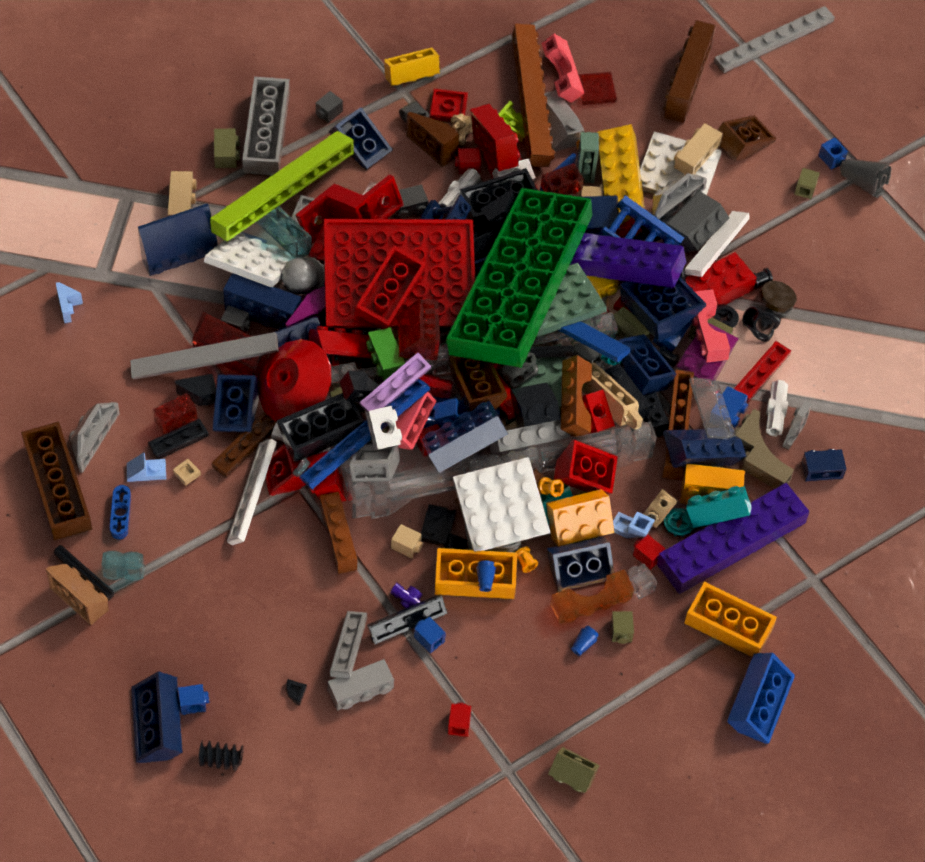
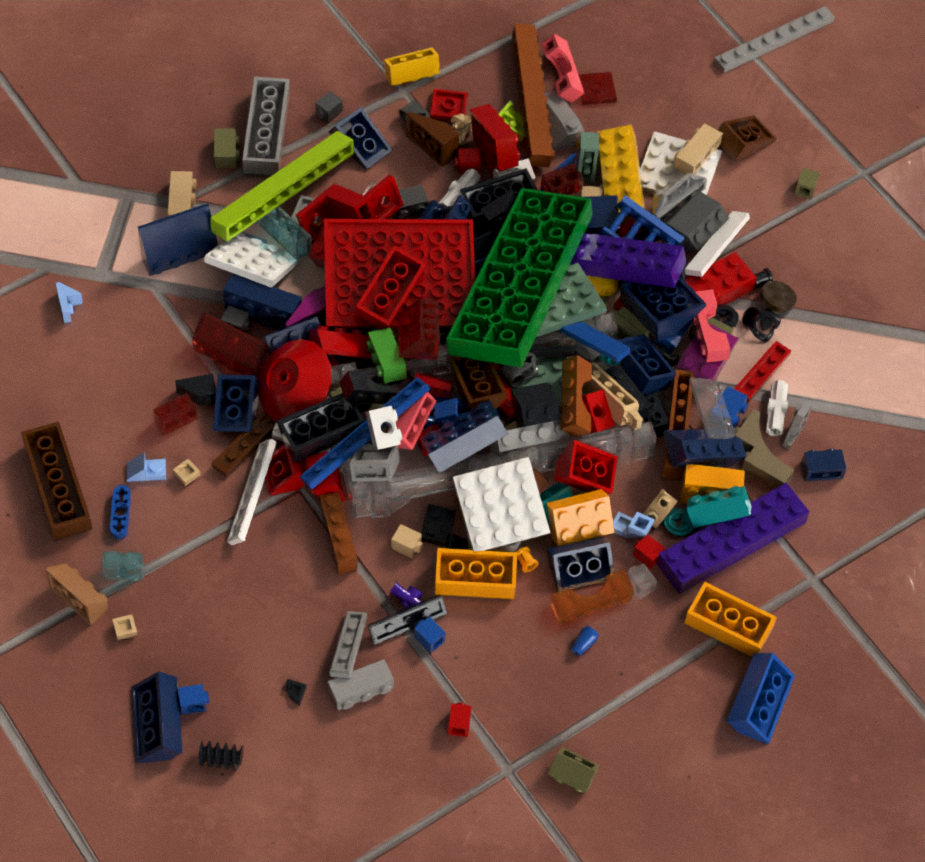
(86, 574): black axle -> none
(92, 431): light grey wedge -> none
(124, 627): none -> tan plate
(178, 439): black tile -> none
(204, 356): light grey tile -> none
(301, 467): clear light blue tile -> none
(303, 275): light grey tile -> none
(396, 383): lavender plate -> none
(485, 575): blue cone -> none
(549, 488): light orange bush -> none
(622, 626): olive brick -> none
(688, 71): reddish brown brick -> none
(832, 153): blue brick -> none
(867, 175): dark grey cone -> none

